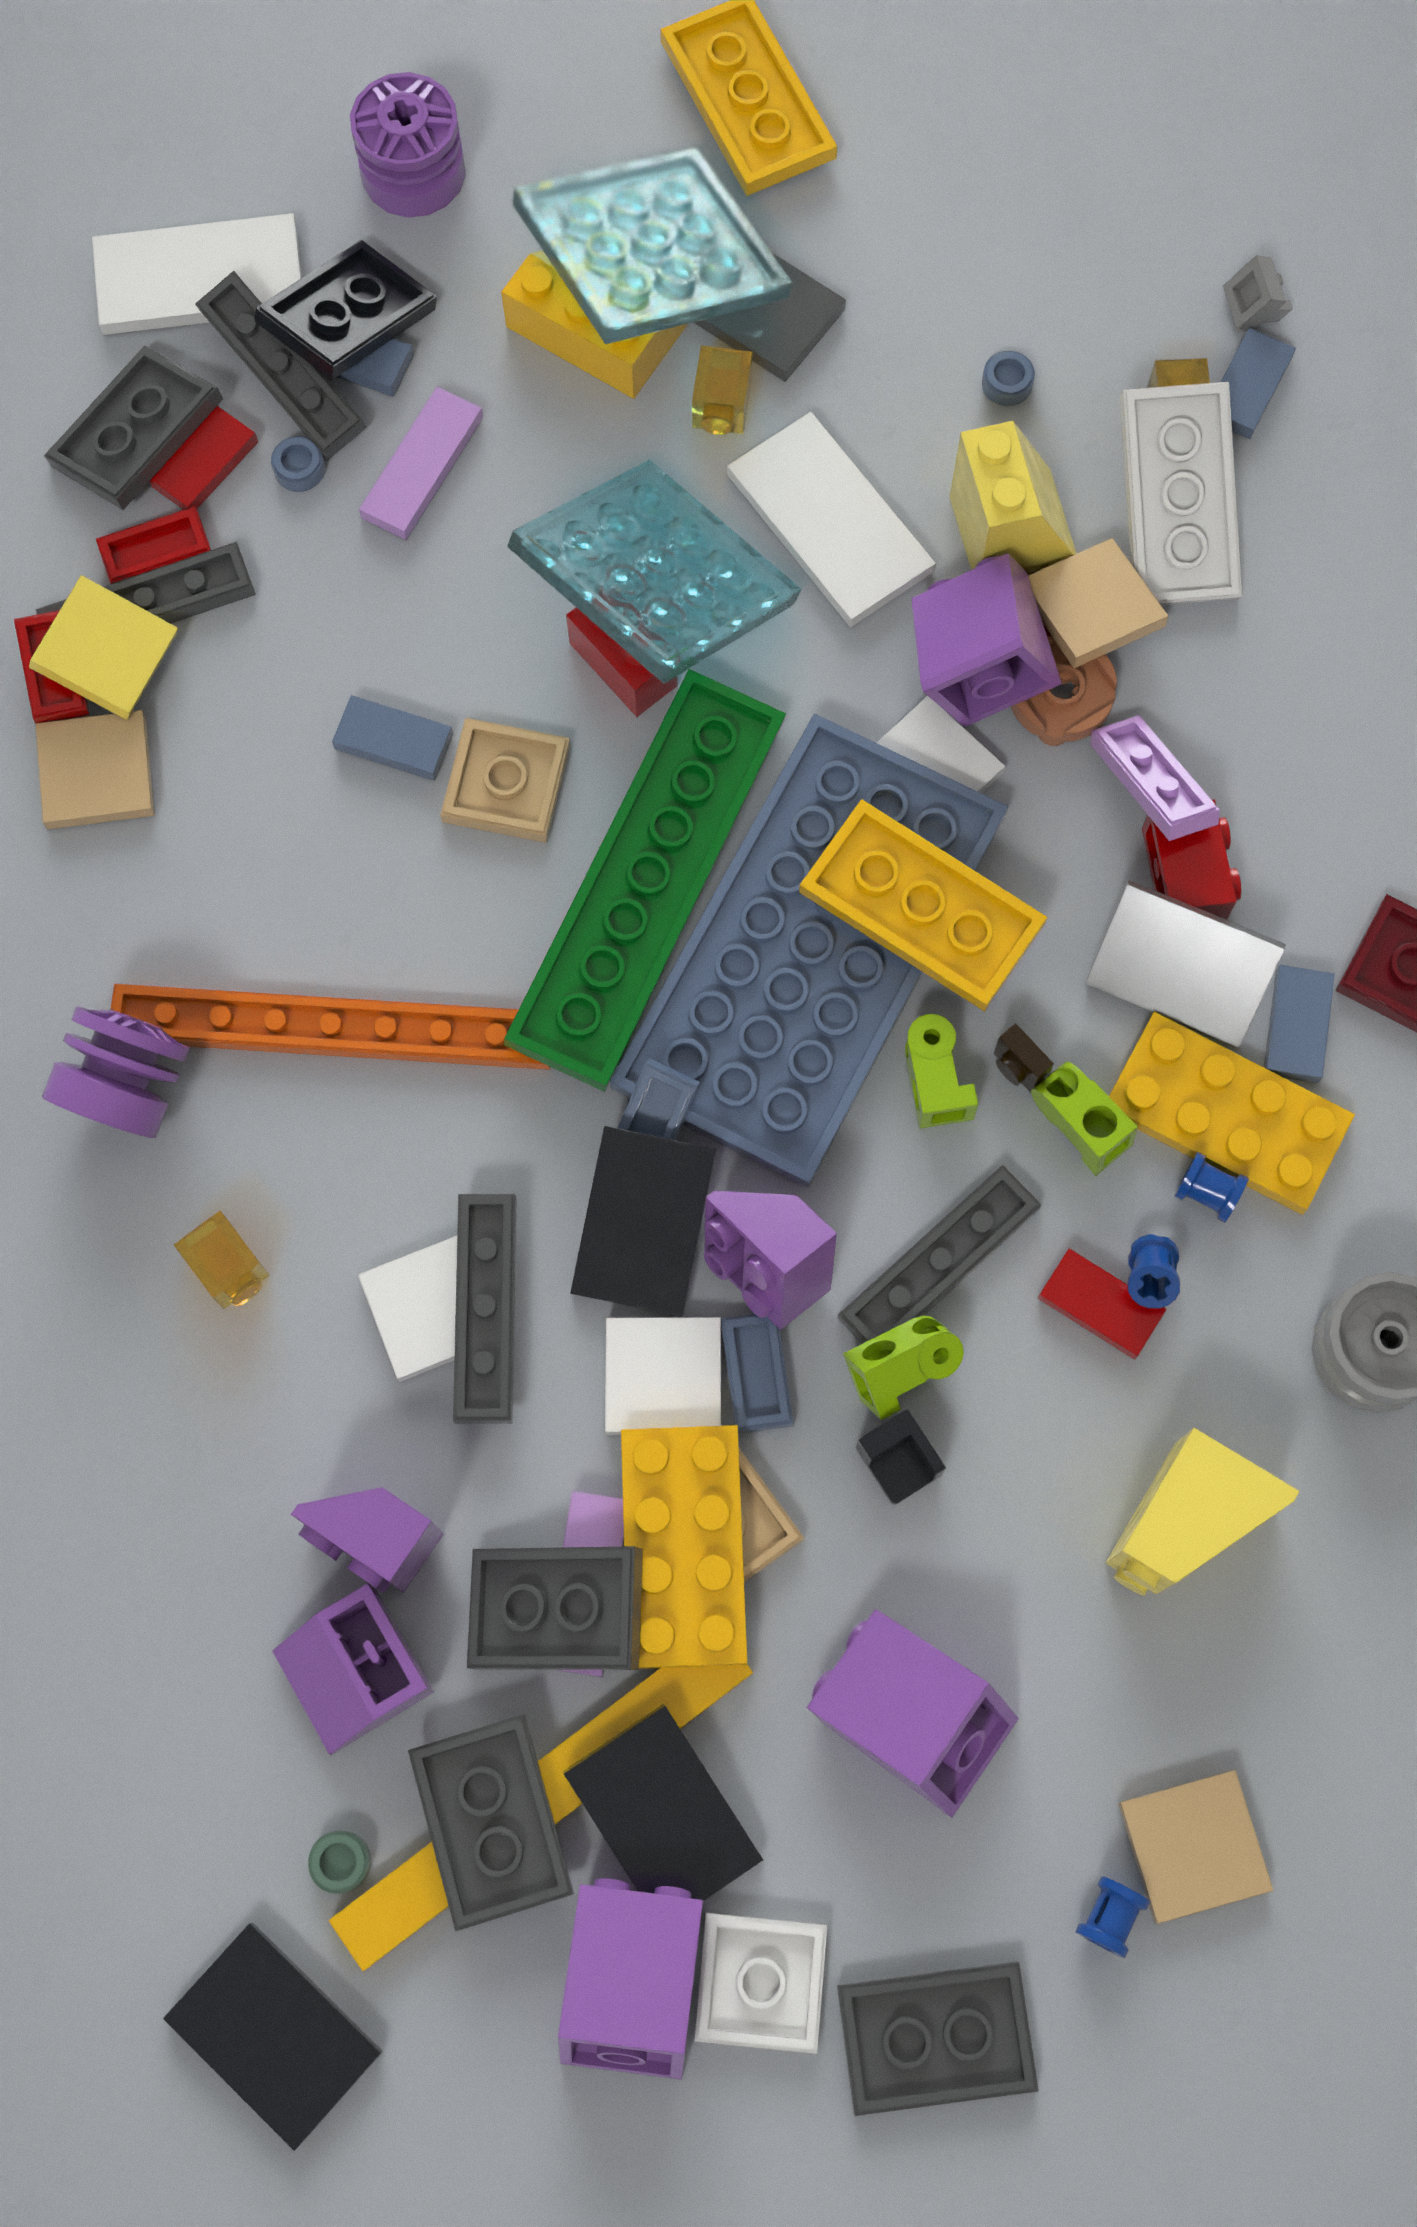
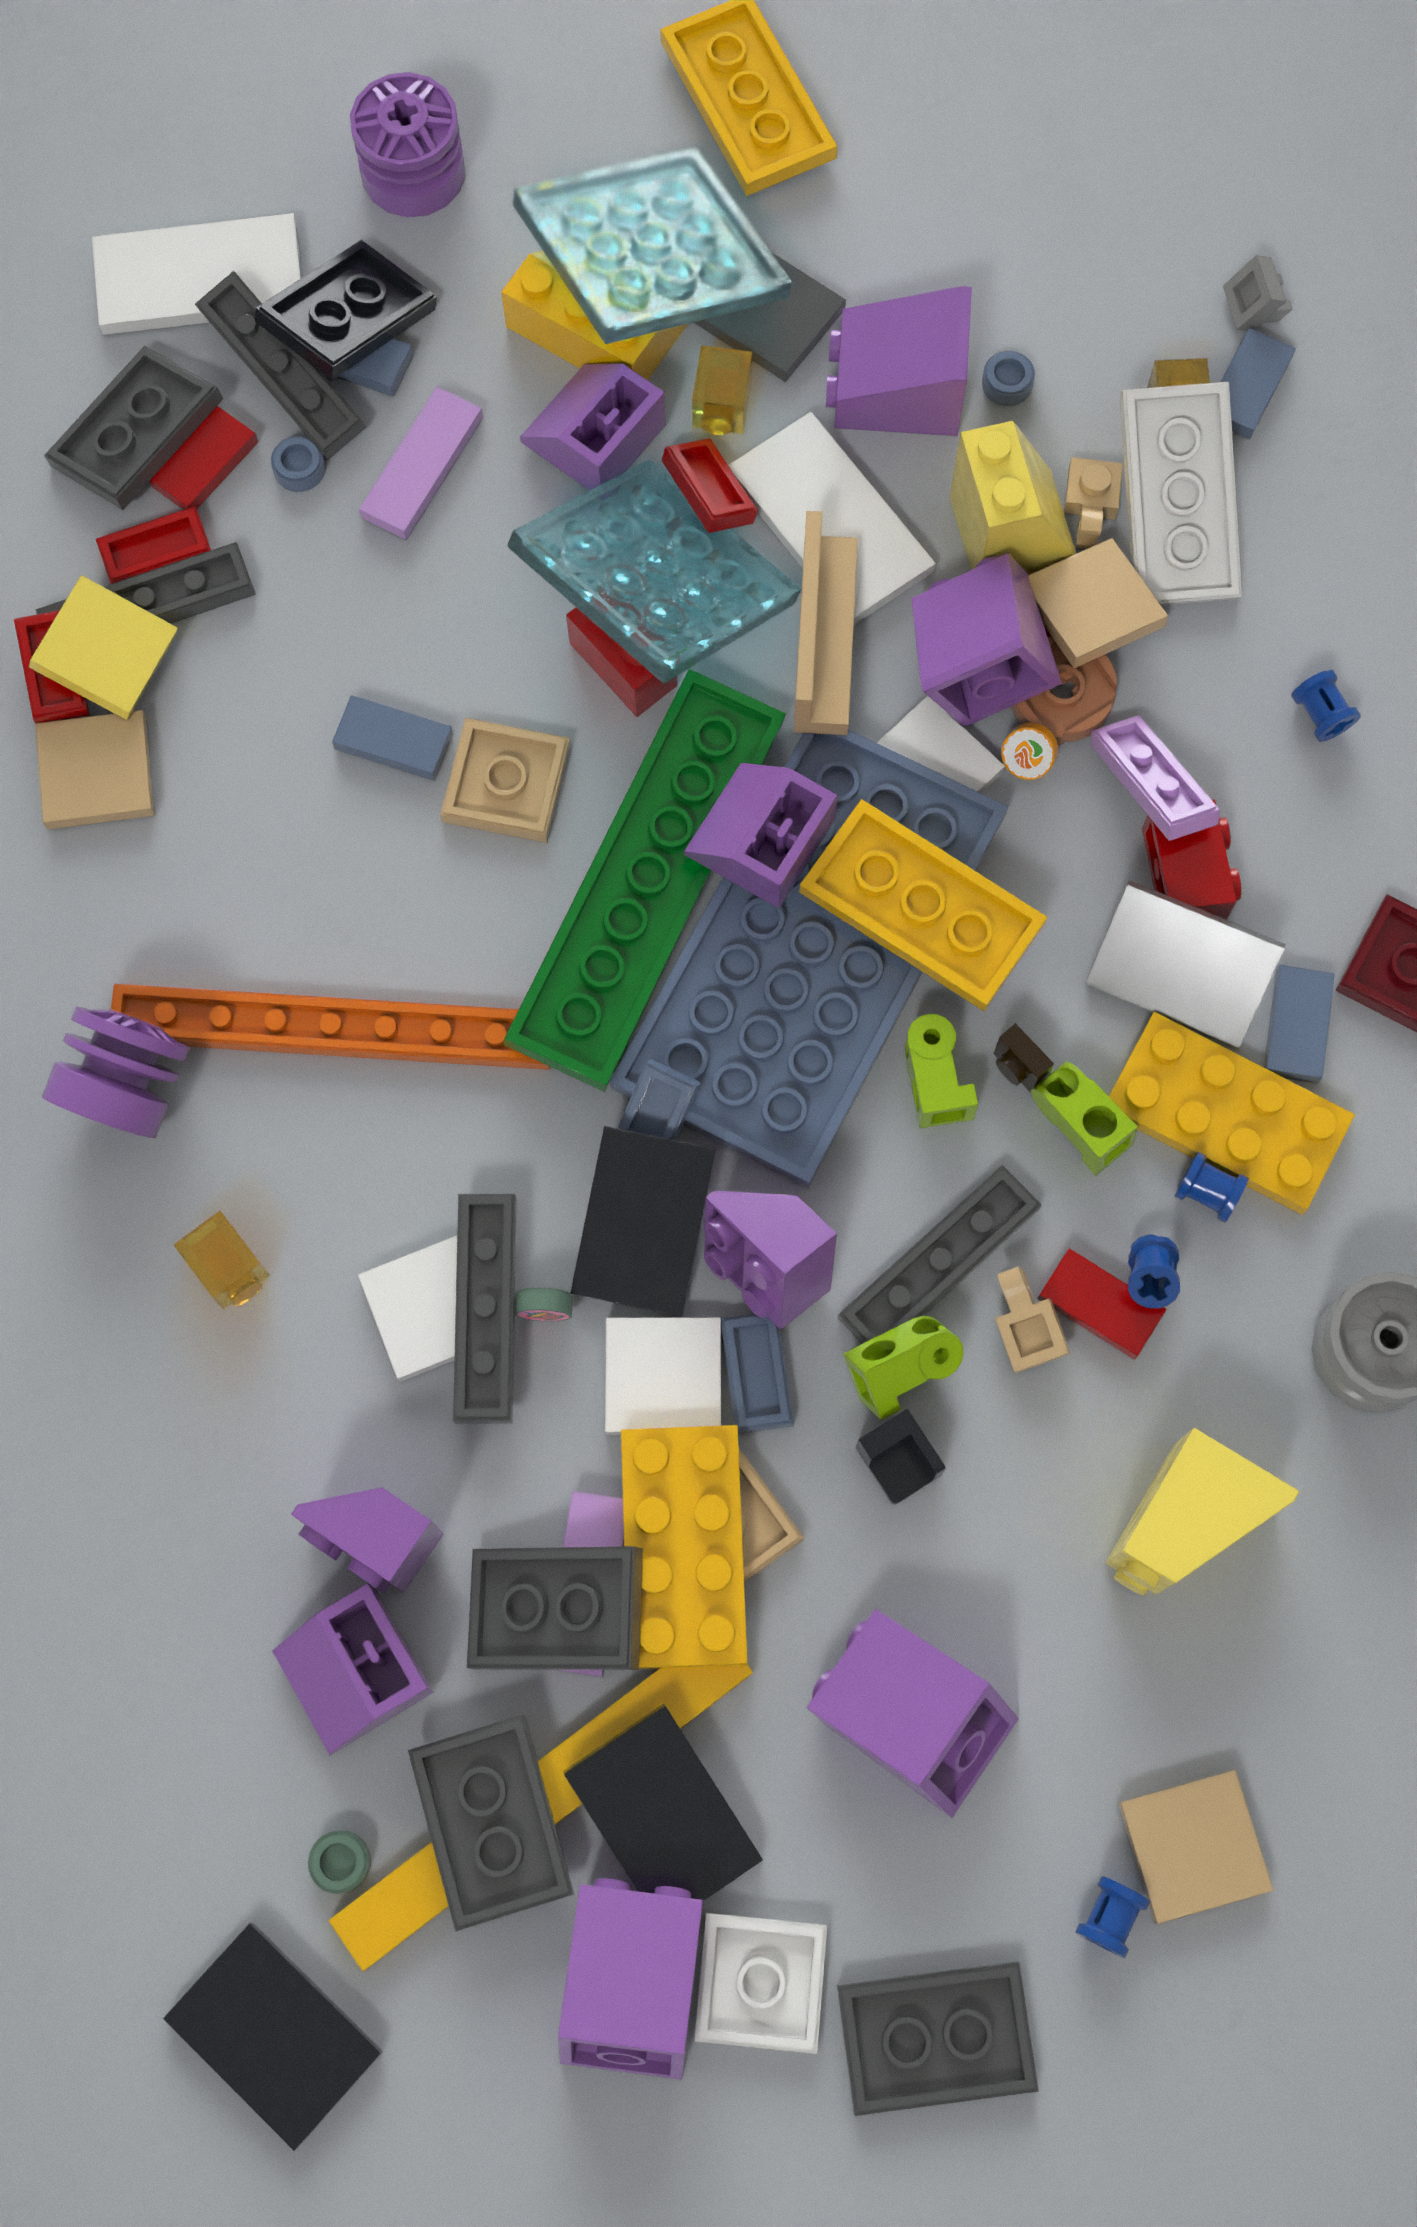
(543, 1304): none -> sand green tile
(598, 423): none -> medium lavender slope
(709, 485): none -> red tile
(764, 829): none -> medium lavender slope
(825, 631): none -> tan fence
(902, 364): none -> medium lavender slope
(1029, 751): none -> tile
(1030, 1329): none -> tan plate
(1093, 495): none -> tan plate
(1325, 705): none -> blue bush

